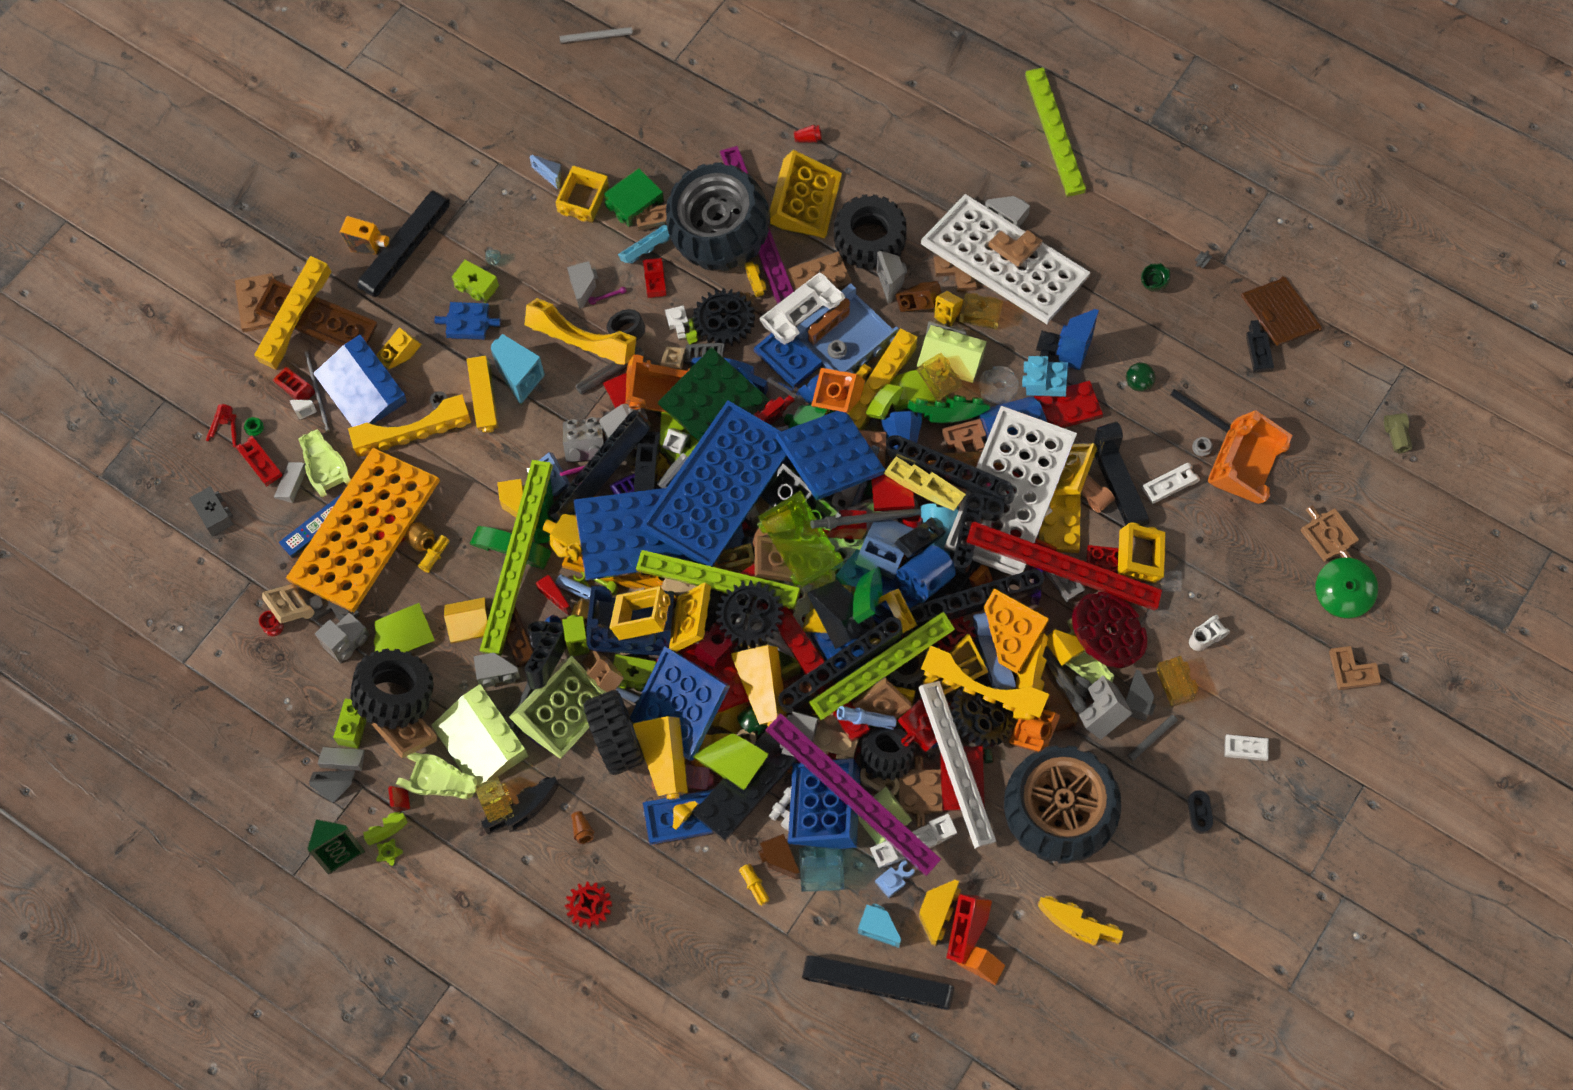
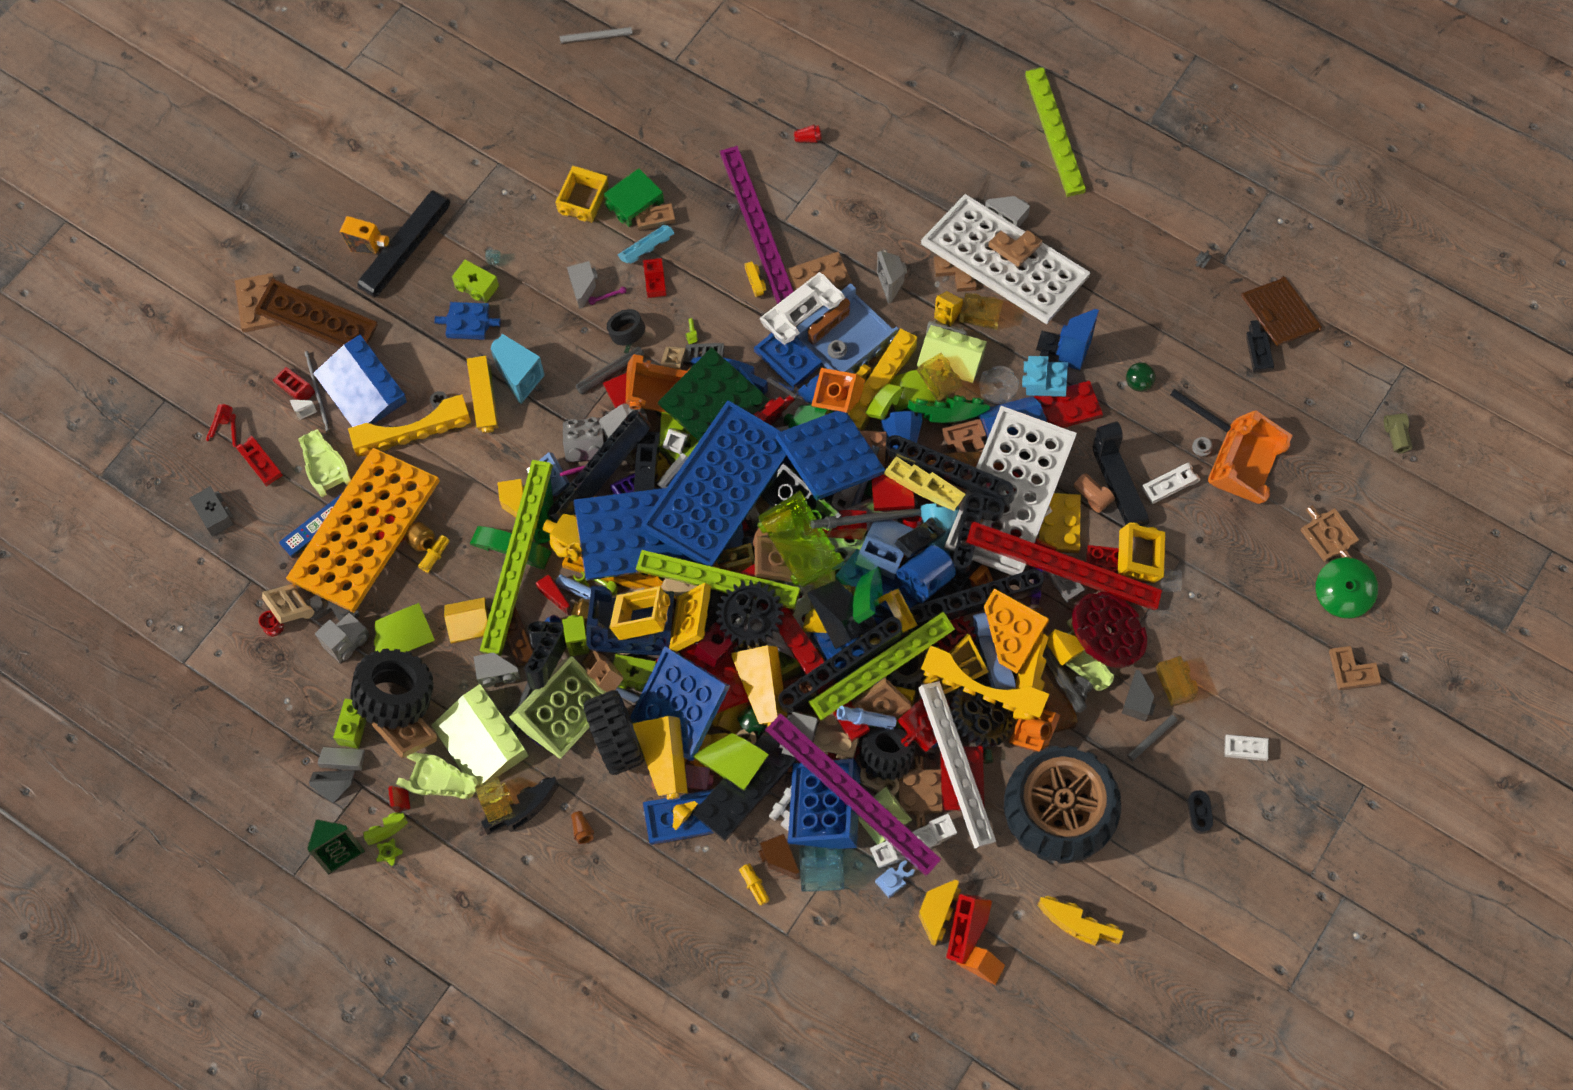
(253, 421): green plate -> none
(277, 338): yellow arch -> none
(291, 481): light grey slope -> none
(398, 349): yellow slope -> none
(546, 318): yellow arch -> none
(548, 169): light blue slope -> none
(596, 901): red gear -> none
(677, 320): white plate -> none
(723, 302): black gear -> none
(729, 214): wheel -> none
(804, 195): yellow slope -> none
(863, 211): black tyre -> none
(878, 926): medium azure slope -> none
(878, 982): black beam -> none
(918, 296): reddish brown slope -> none
(1076, 469): yellow plate -> none
(1107, 710): light grey brick -> none
(1155, 277): dark green hair -> none
(1210, 631): white piece -> none

